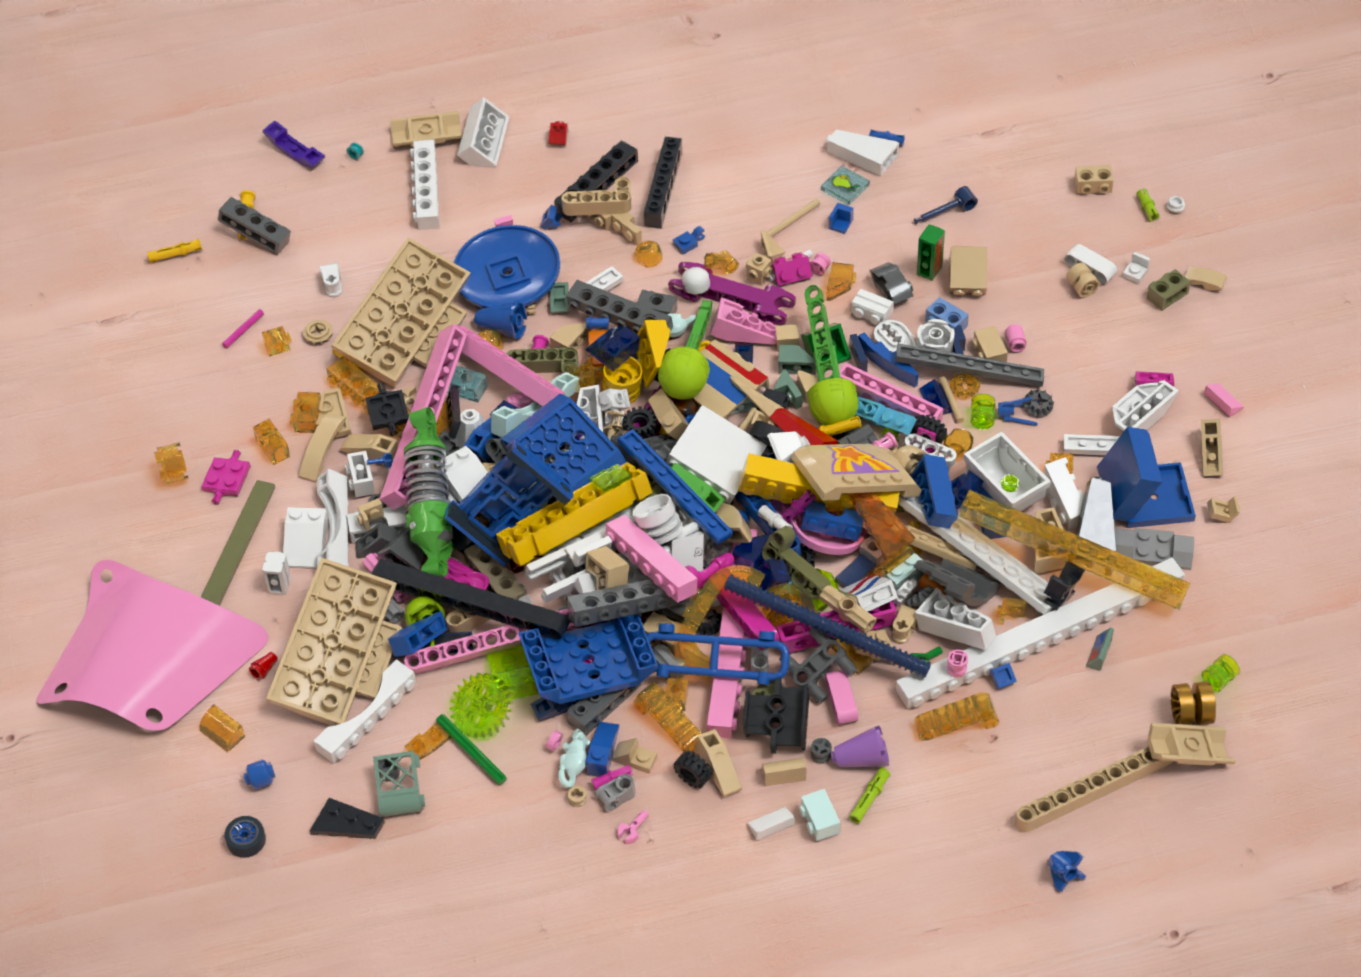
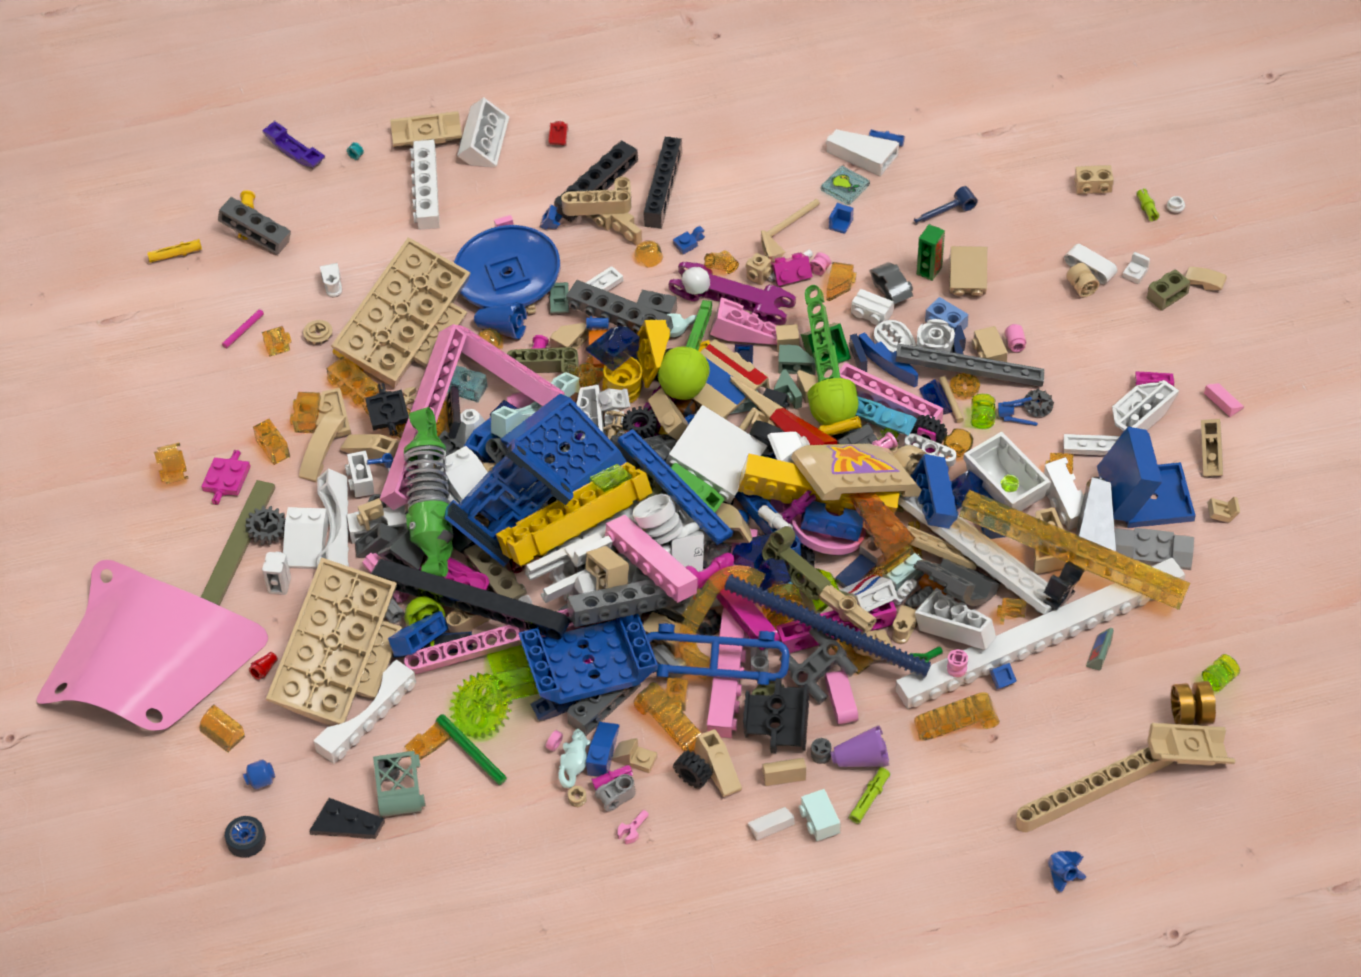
(266, 525): none -> dark grey gear

